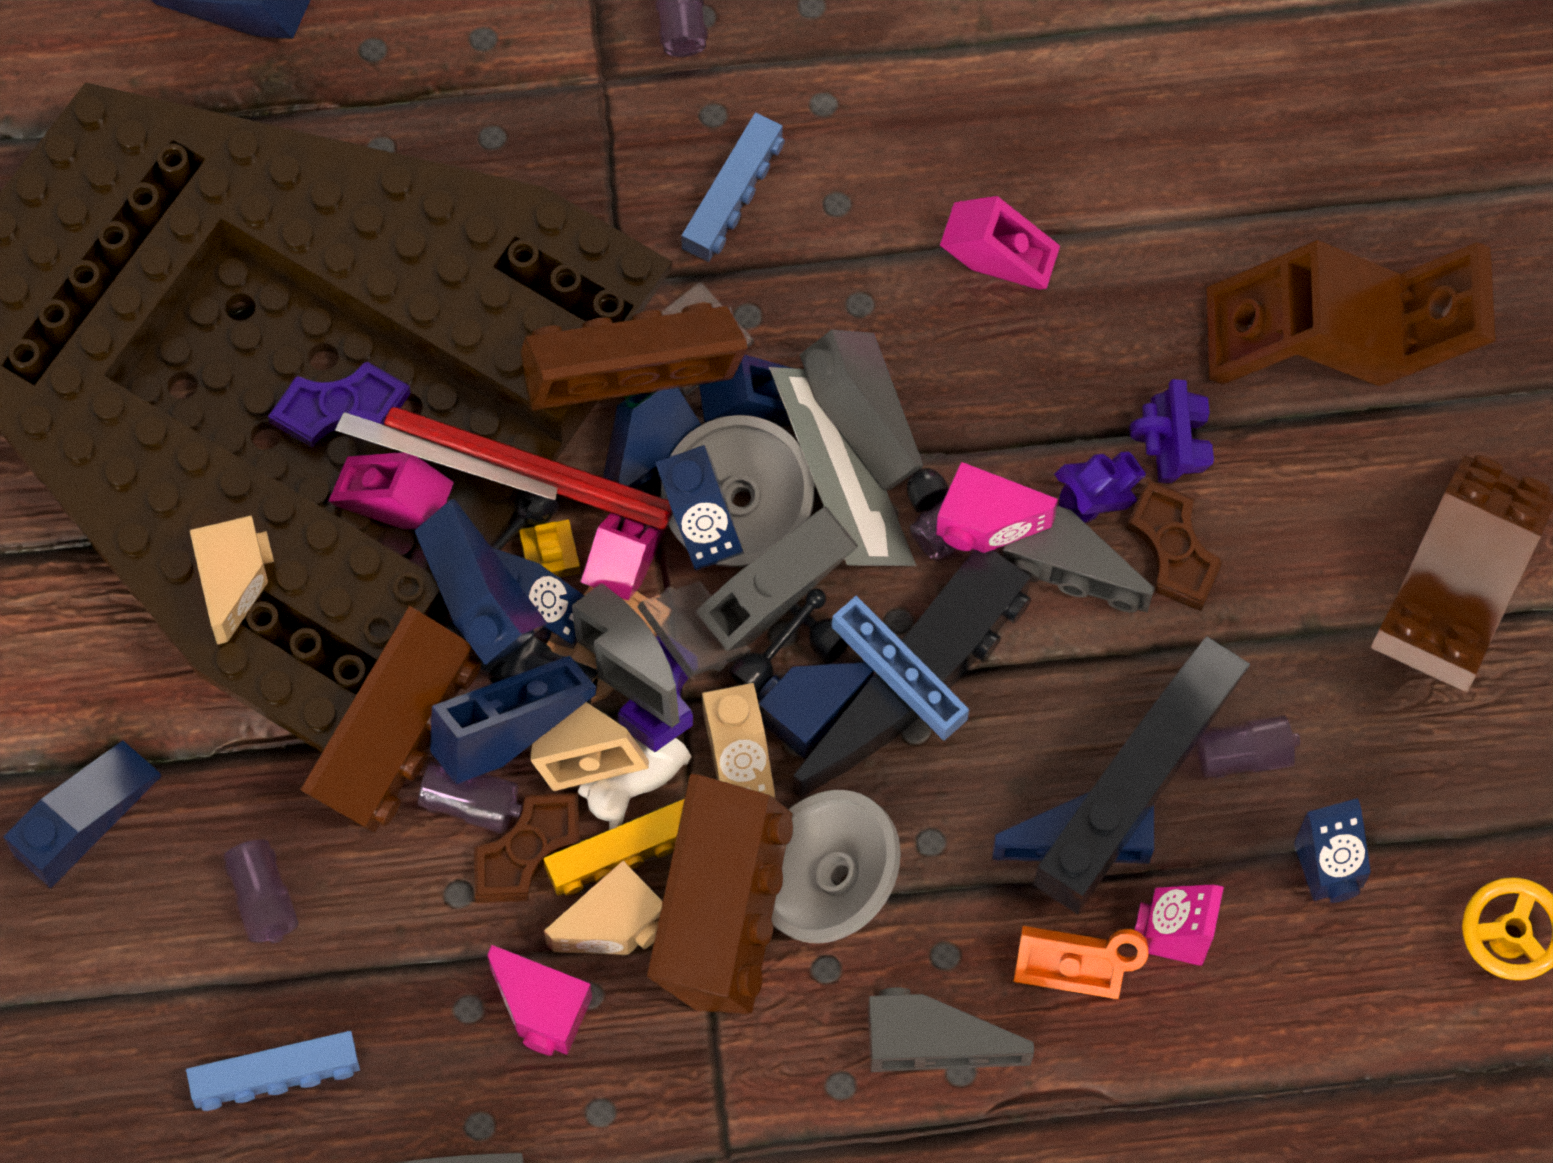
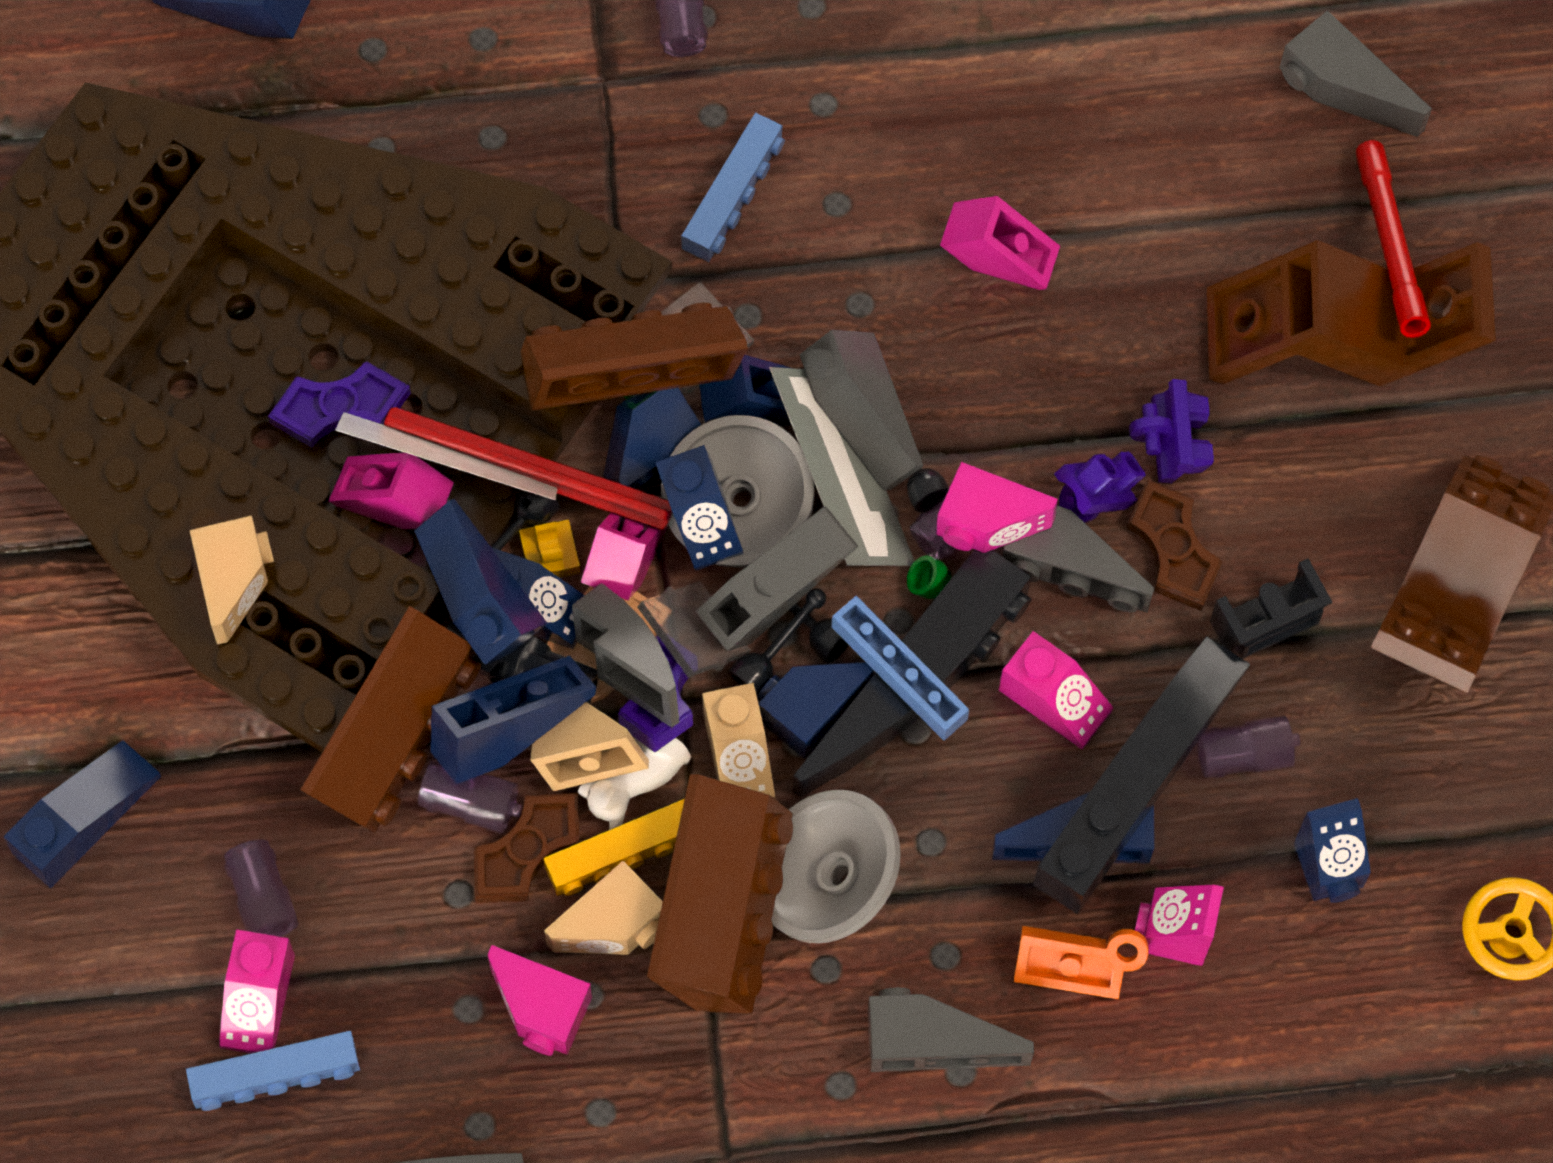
(255, 991): none -> dark pink slope
(928, 577): none -> green hinge
(1055, 690): none -> dark pink slope
(1273, 614): none -> black window
(1347, 76): none -> dark grey slope
(1407, 295): none -> red piece

